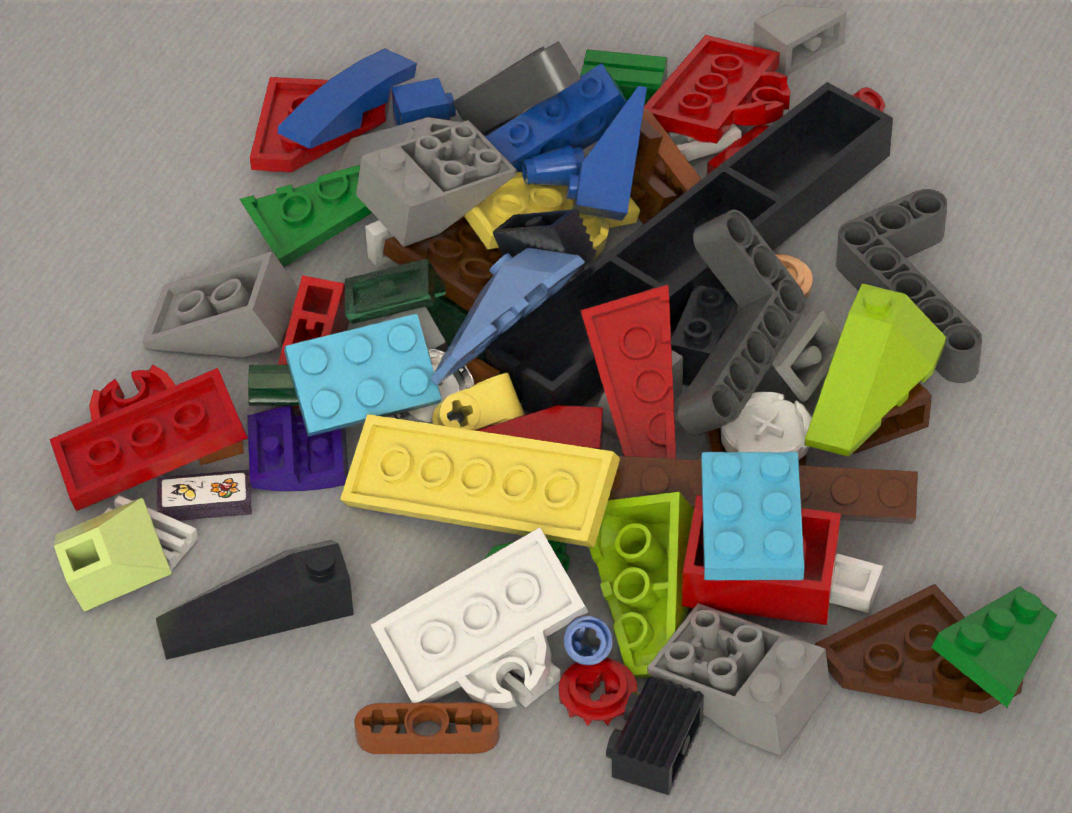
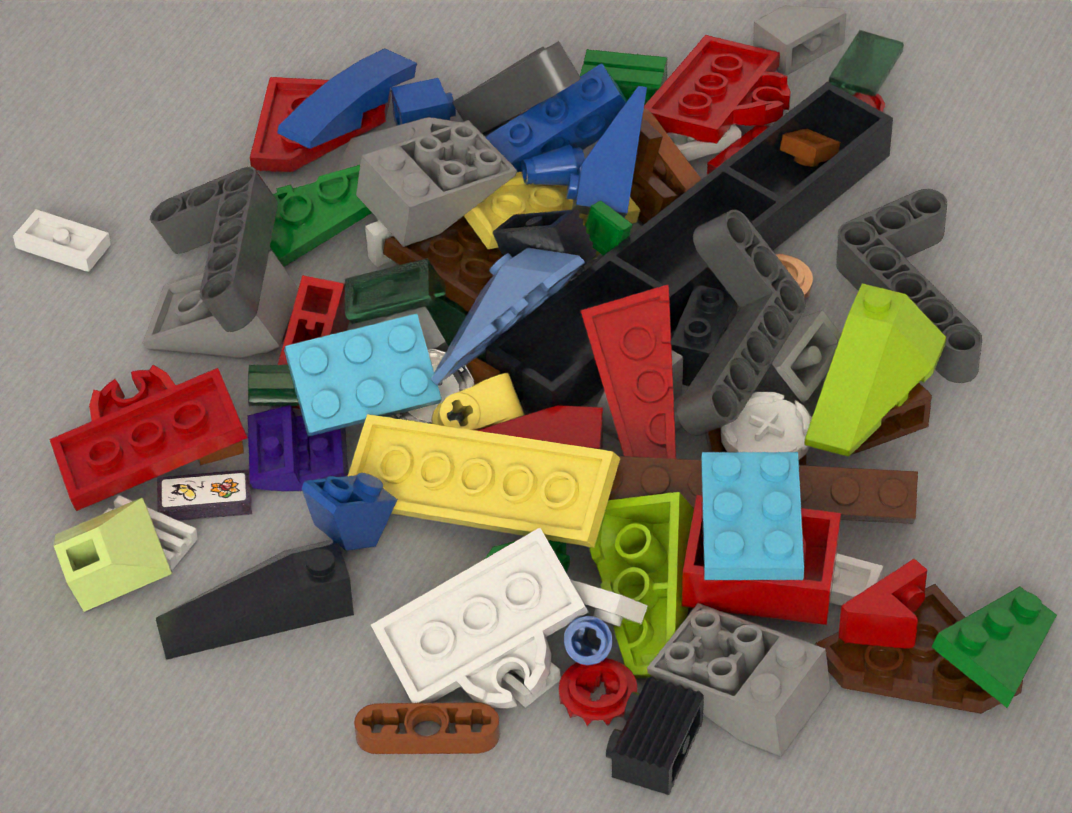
(62, 240): none -> white plate
(238, 222): none -> dark grey beam
(349, 508): none -> blue slope
(606, 227): none -> green tile
(609, 605): none -> white plate
(809, 147): none -> dark orange plate
(866, 63): none -> clear green panel
(886, 610): none -> red slope

